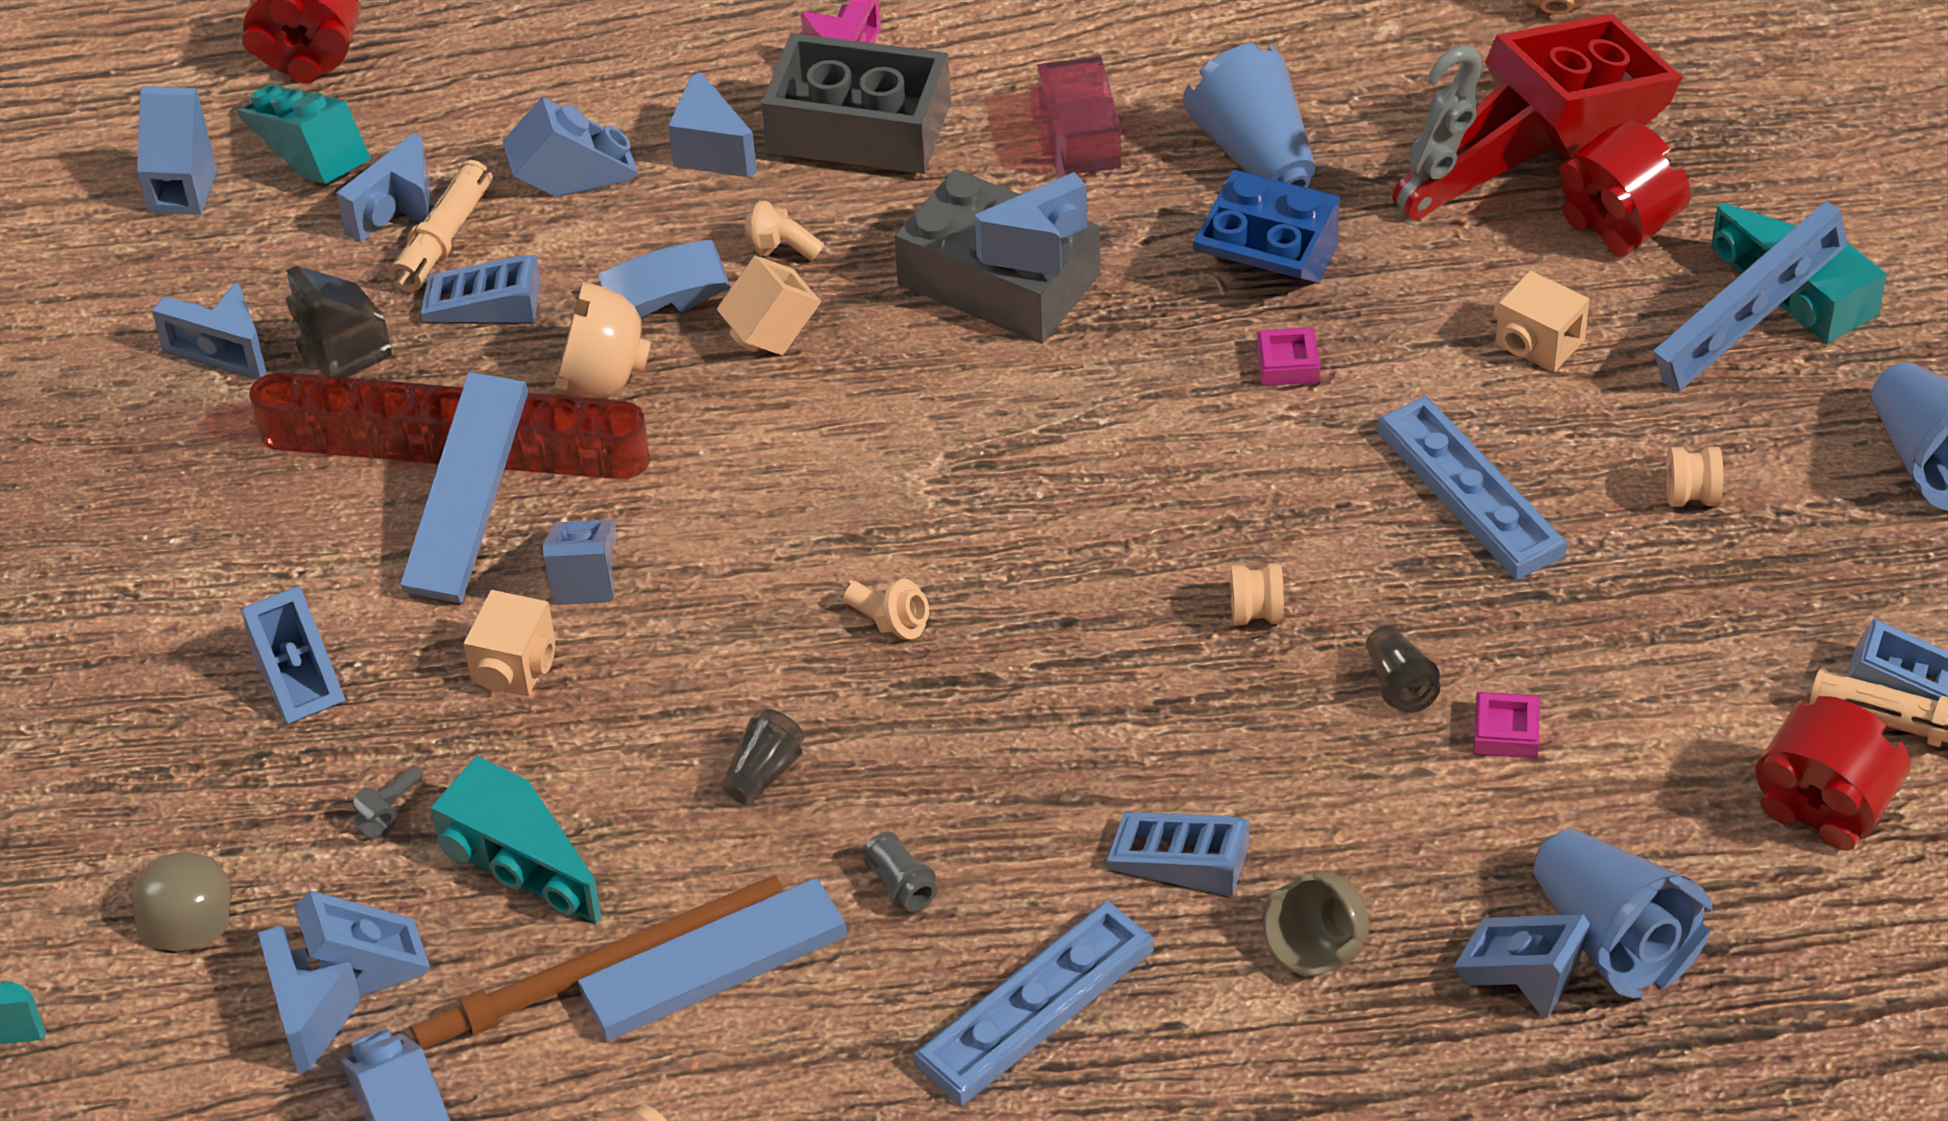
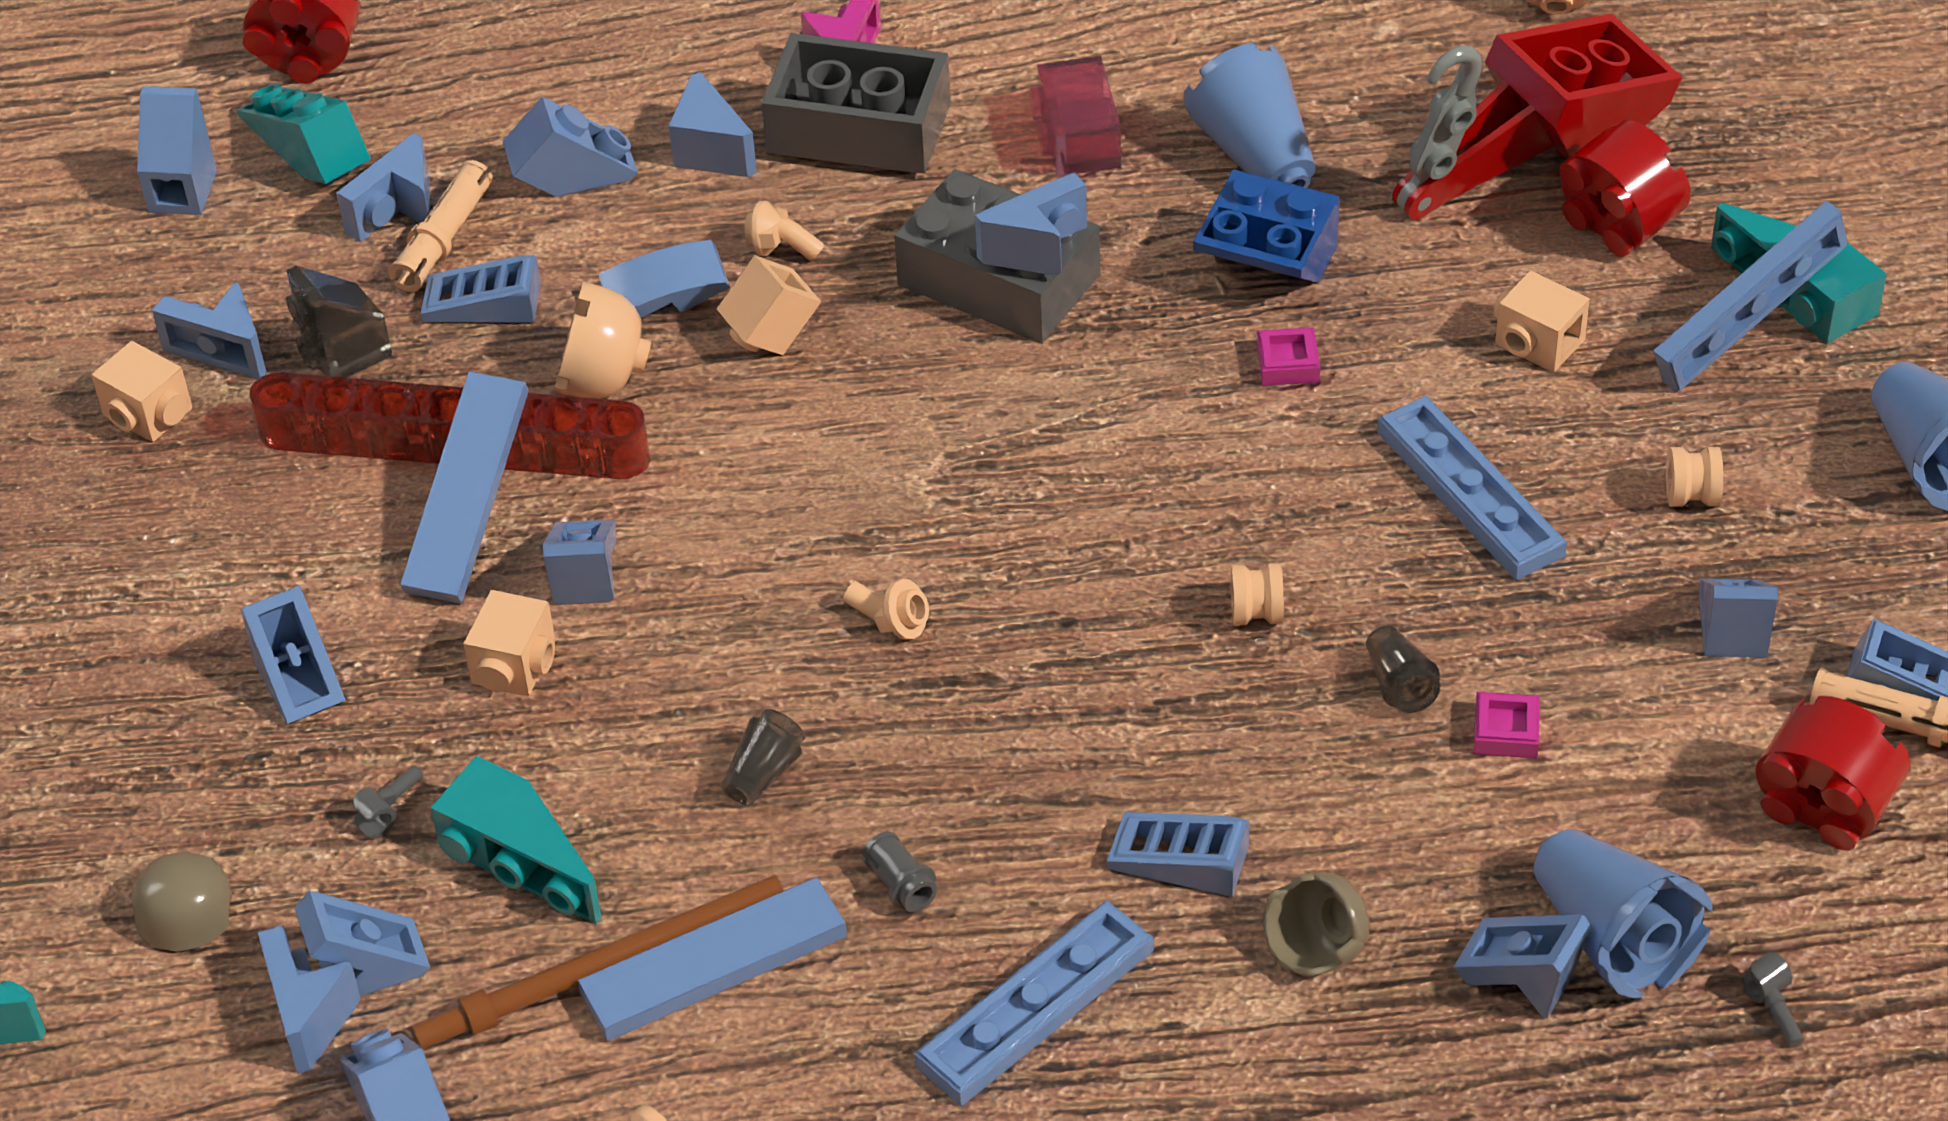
(142, 391): none -> light nougat brick
(1737, 616): none -> medium blue slope
(1763, 984): none -> dark grey hand

